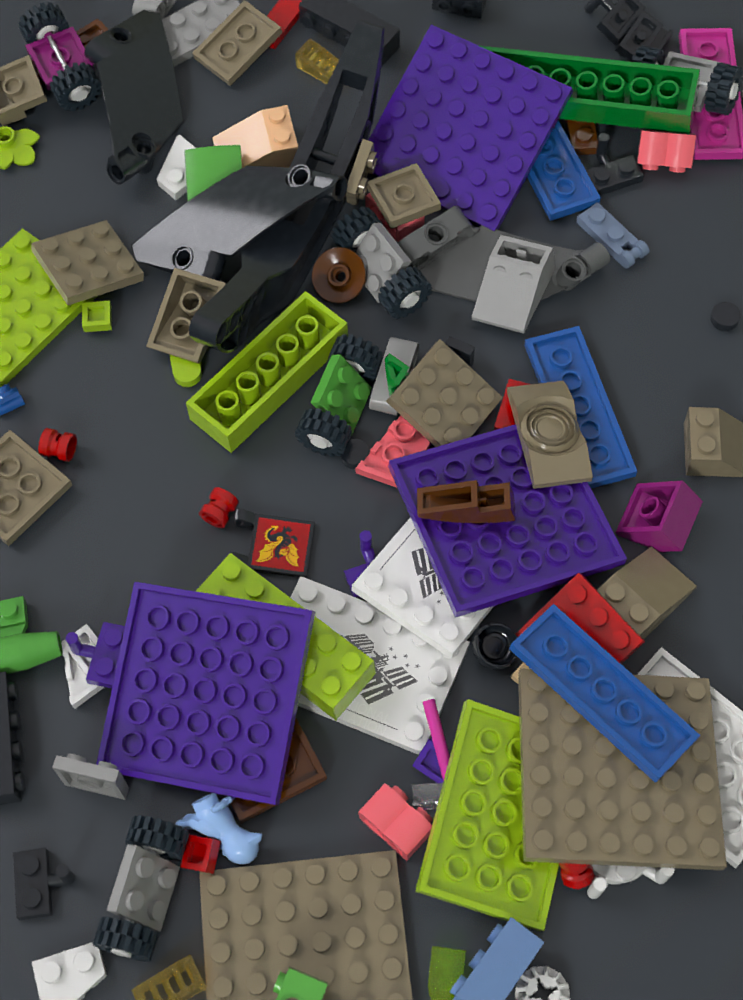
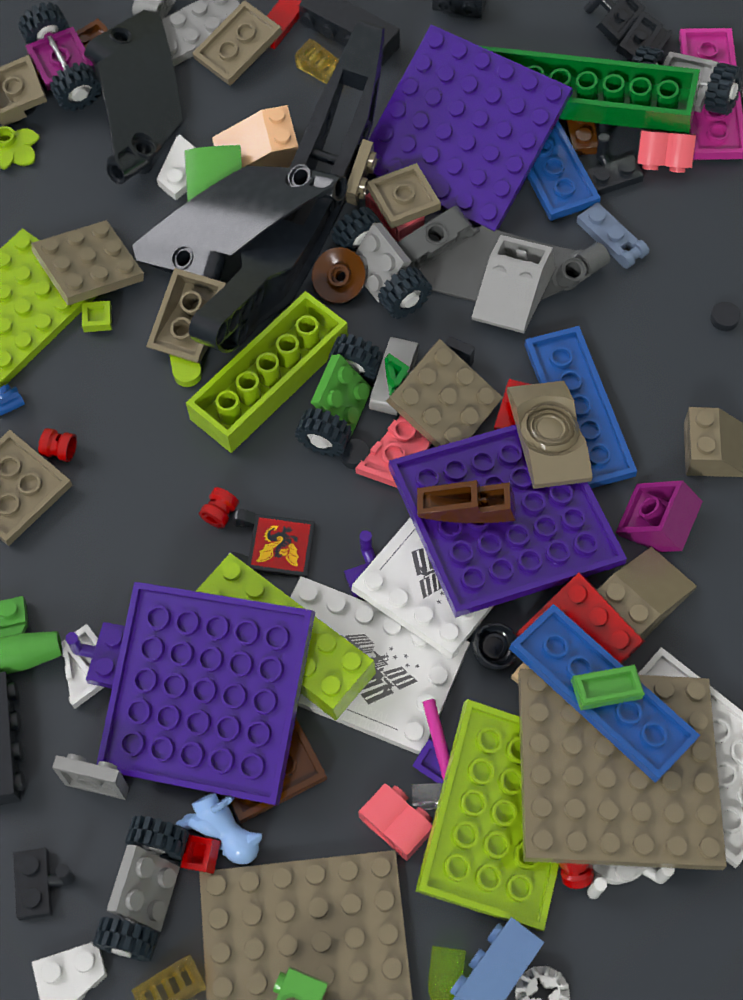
(607, 687): none -> bright green tile

